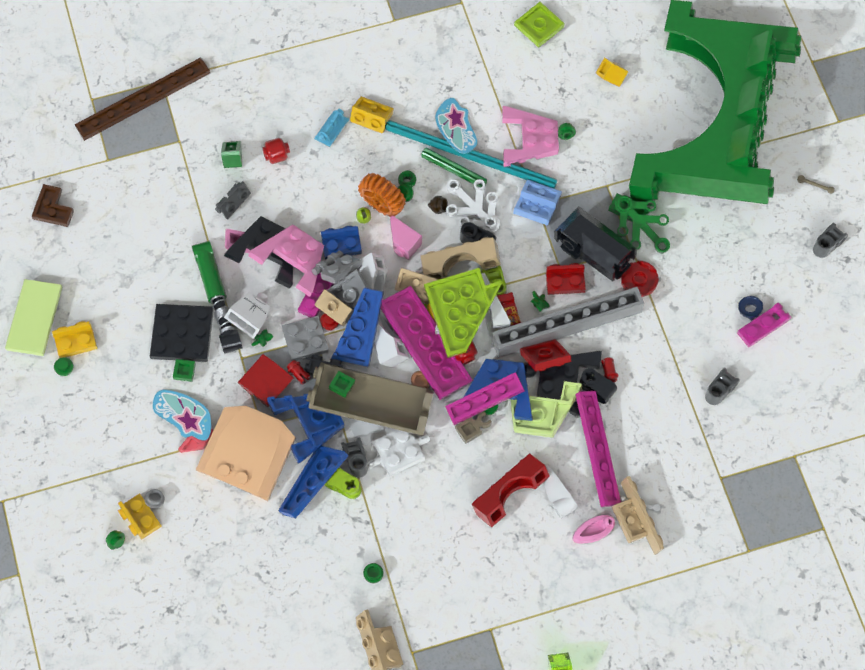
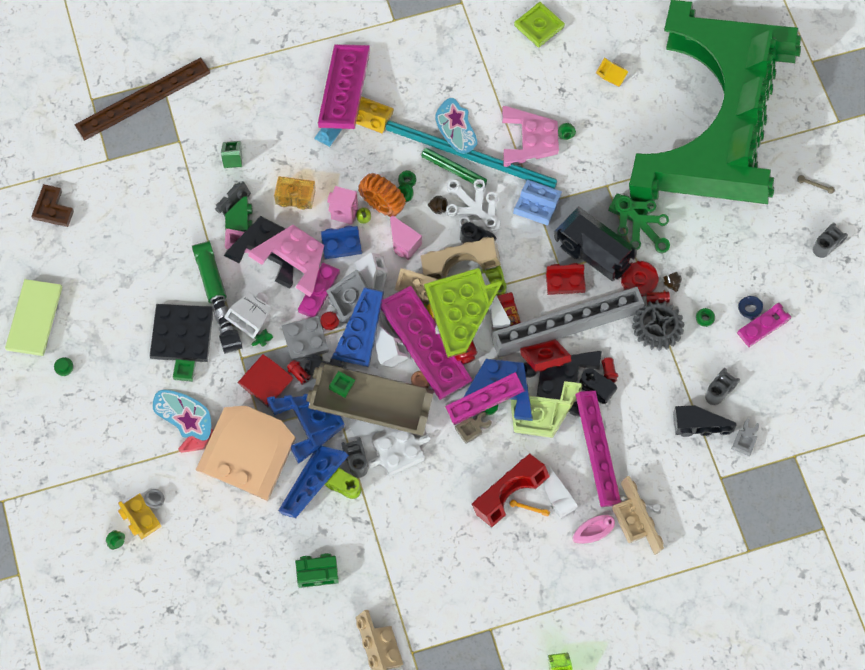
(74, 339): yellow bracket -> none
(238, 216): none -> green slope
(275, 150): red head -> none
(287, 186): none -> clear yellow brick
(316, 571): none -> green brick
(334, 307): tan plate -> none
(336, 267): light grey plate -> none
(343, 205): none -> bright pink brick
(344, 86): none -> dark pink plate
(373, 573): green plate -> none
(513, 503): none -> light orange hinge
(539, 301): green plant -> none
(645, 332): none -> dark grey gear
(660, 296): none -> red pin
(673, 281): none -> dark brown plate
(695, 420): none -> black slope
(708, 313): none -> green plate
(745, 440): none -> light grey plate

